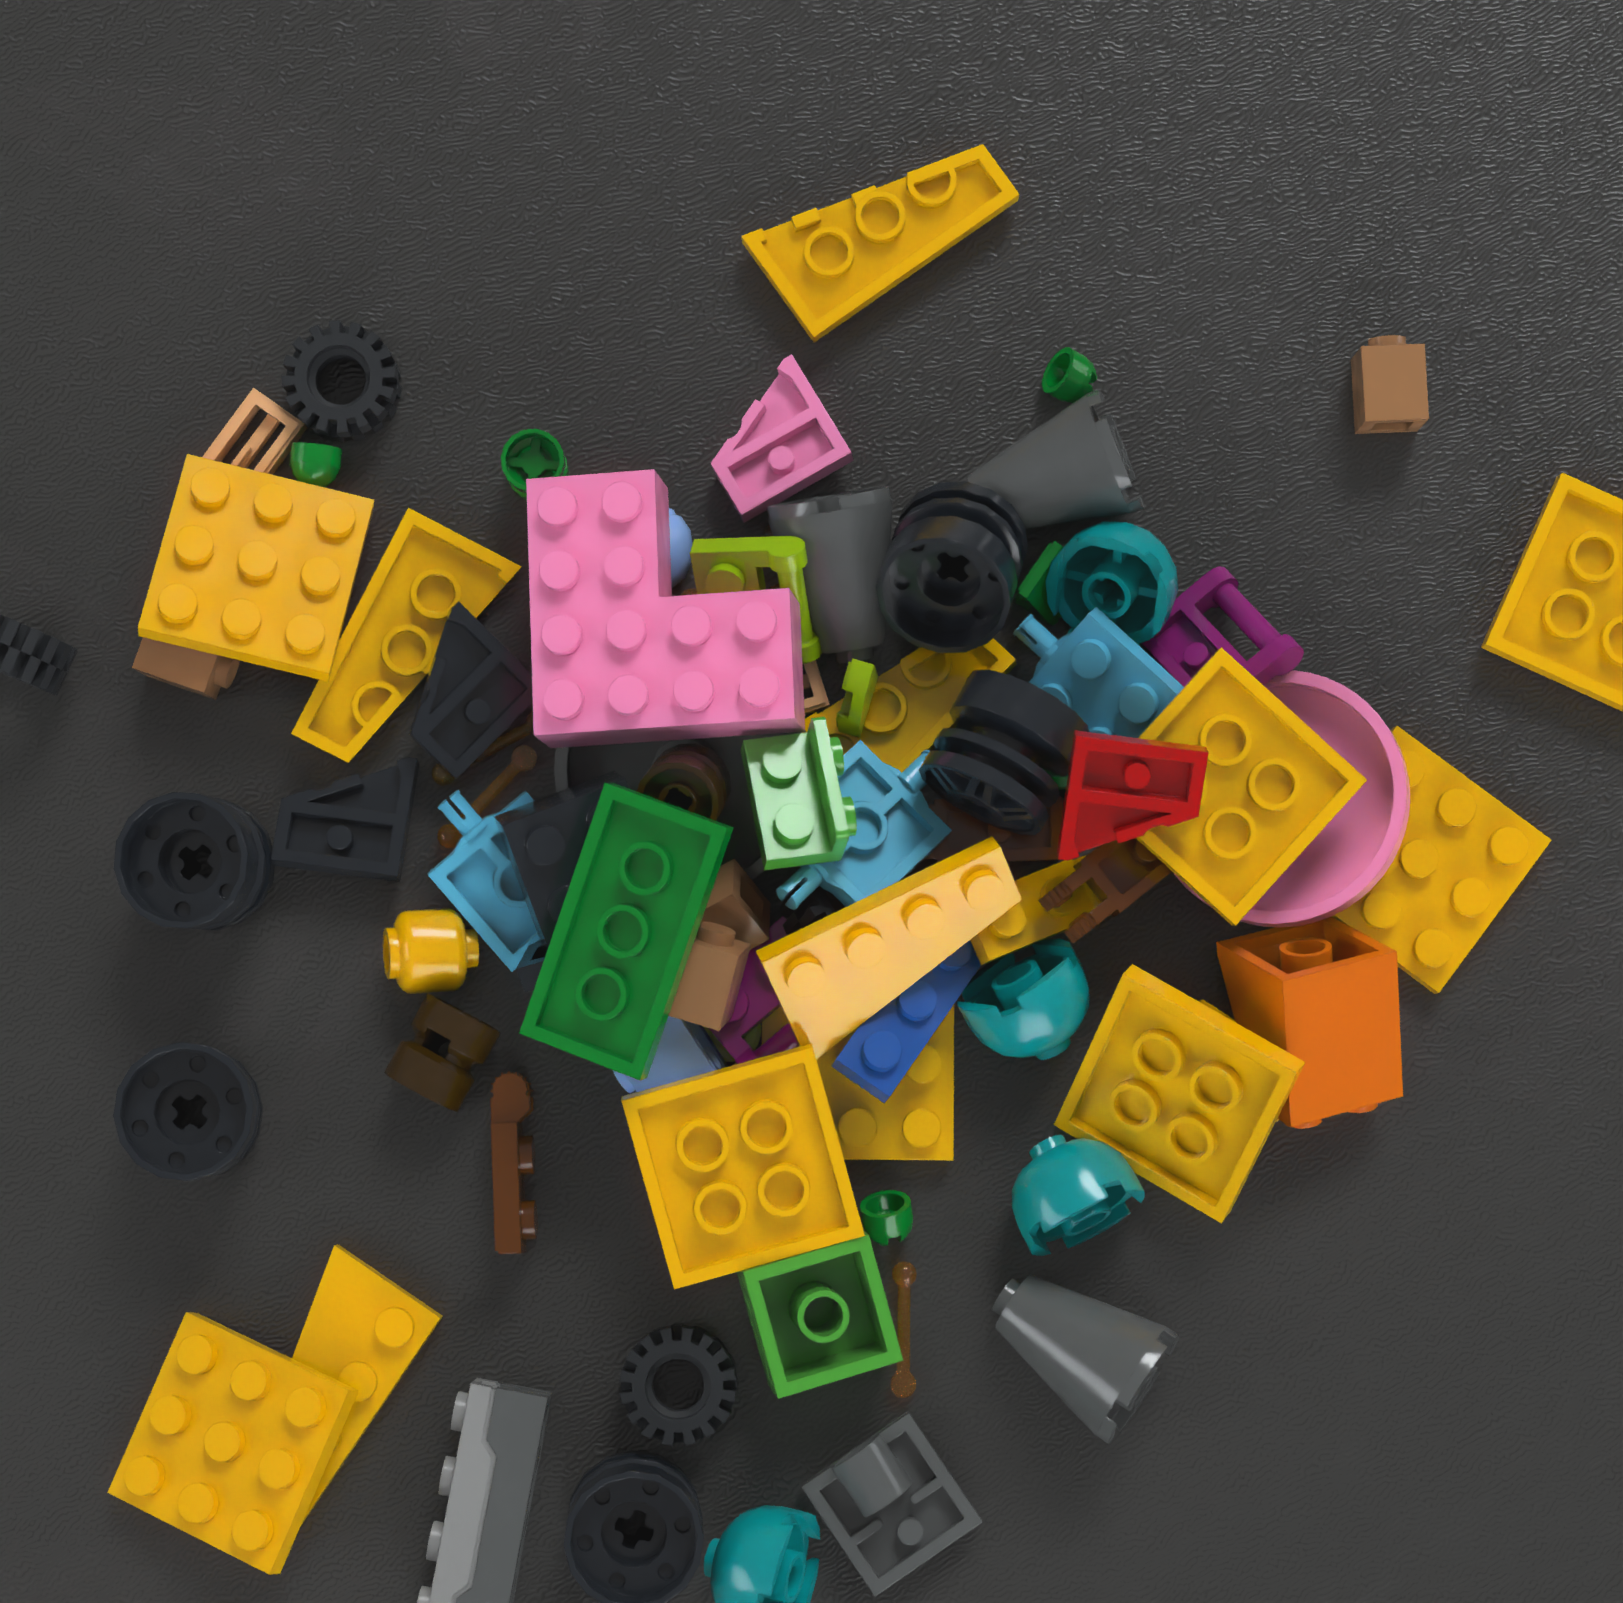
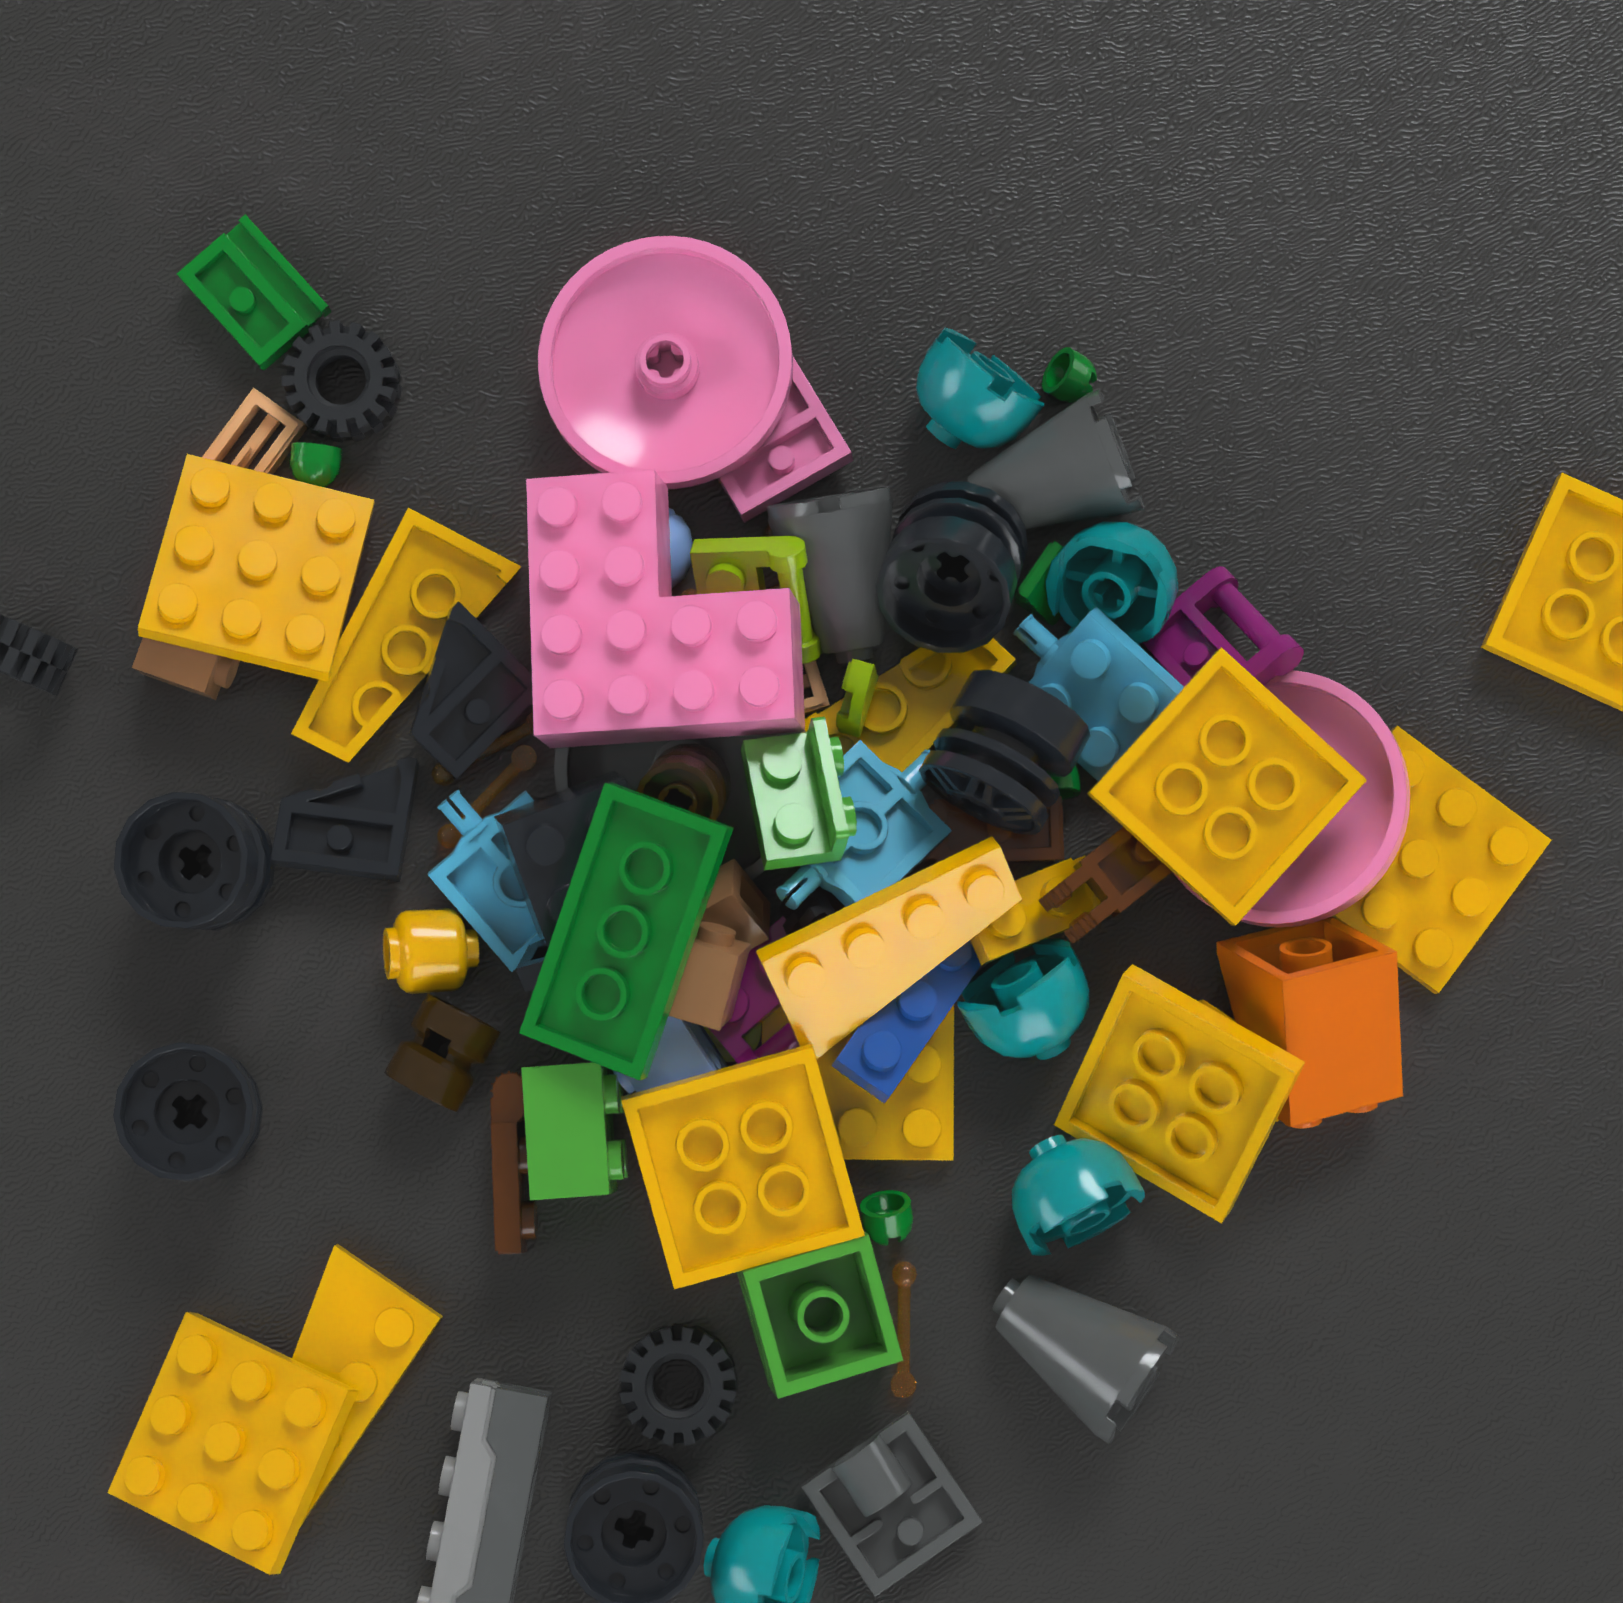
(254, 292): none -> green plate
(532, 453): green wheel -> none
(572, 1130): none -> bright green brick
(666, 360): none -> bright pink dish
(858, 249): yellow wing -> none
(973, 395): none -> teal cylinder
(1127, 787): red wing -> none
(1389, 386): medium nougat brick -> none

